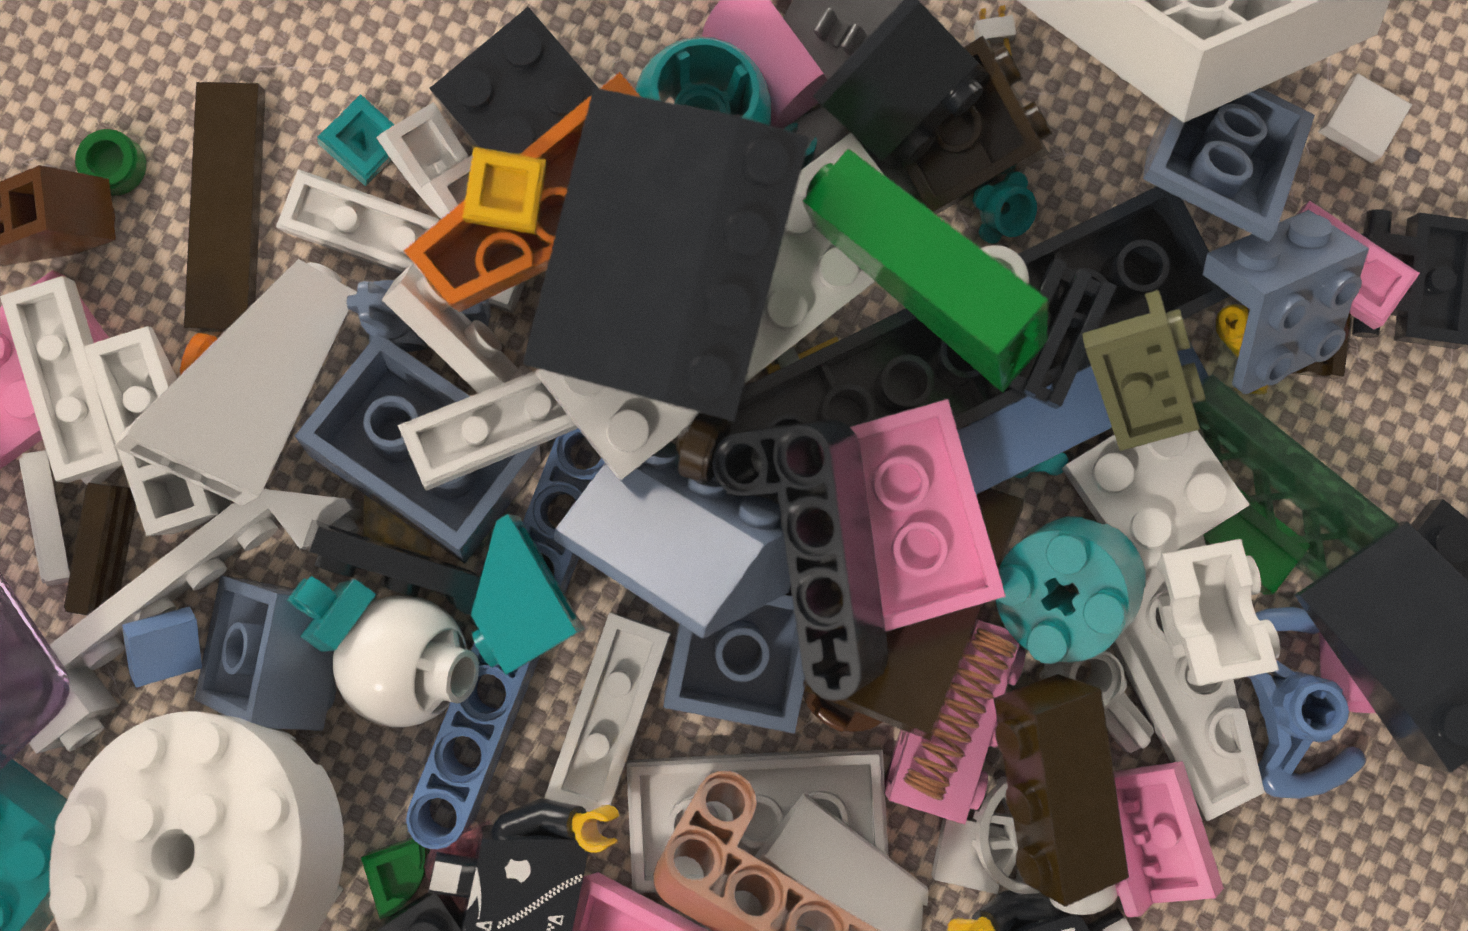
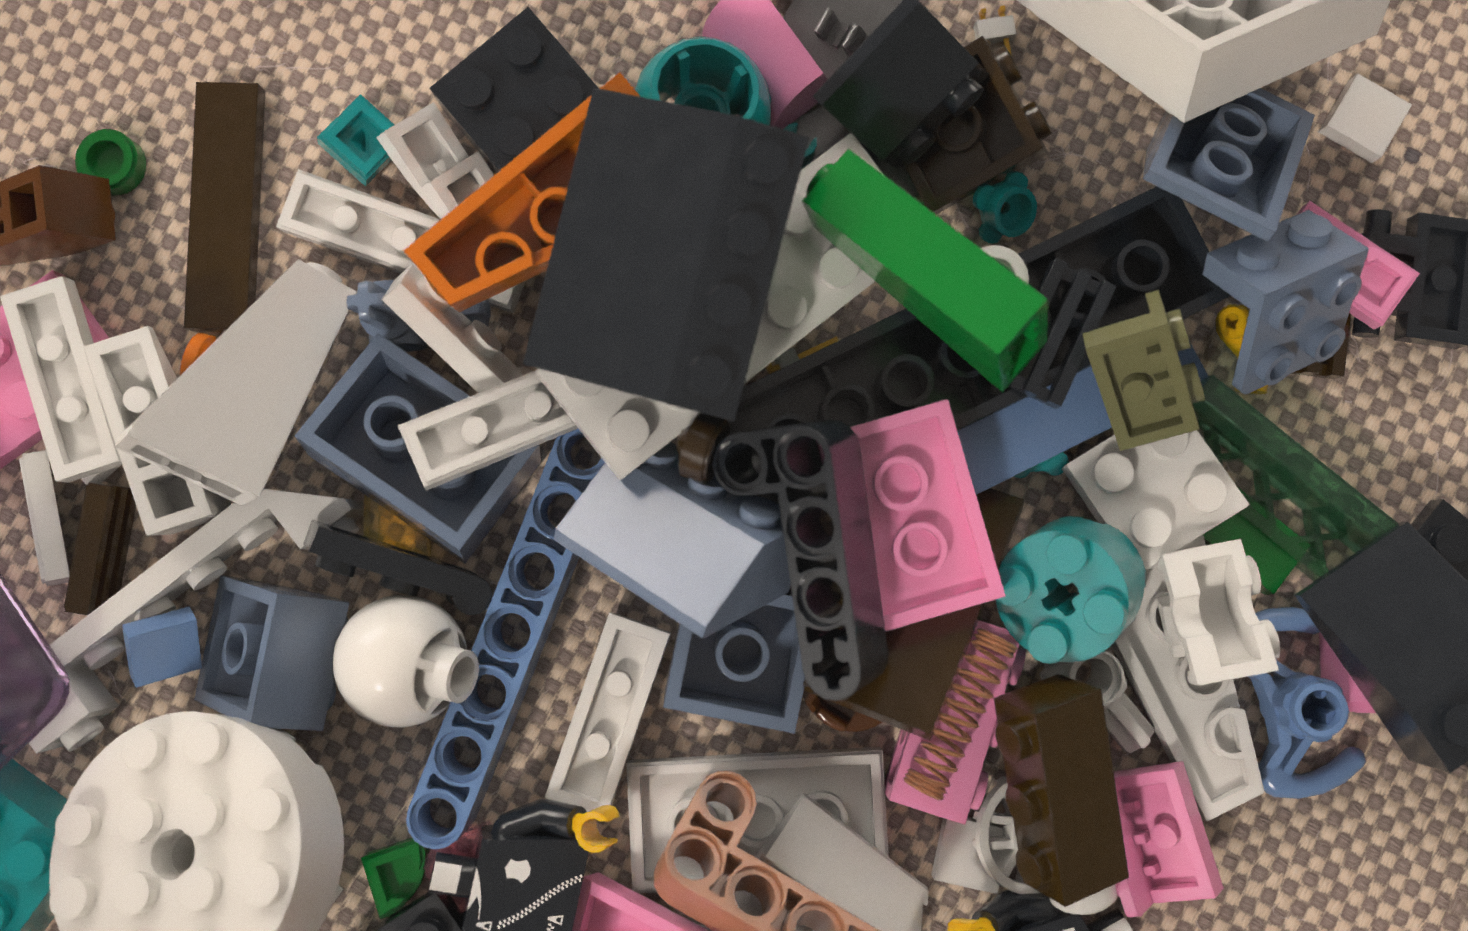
(331, 611): teal tile -> none
(504, 190): yellow tile -> none
(519, 601): teal slope -> none

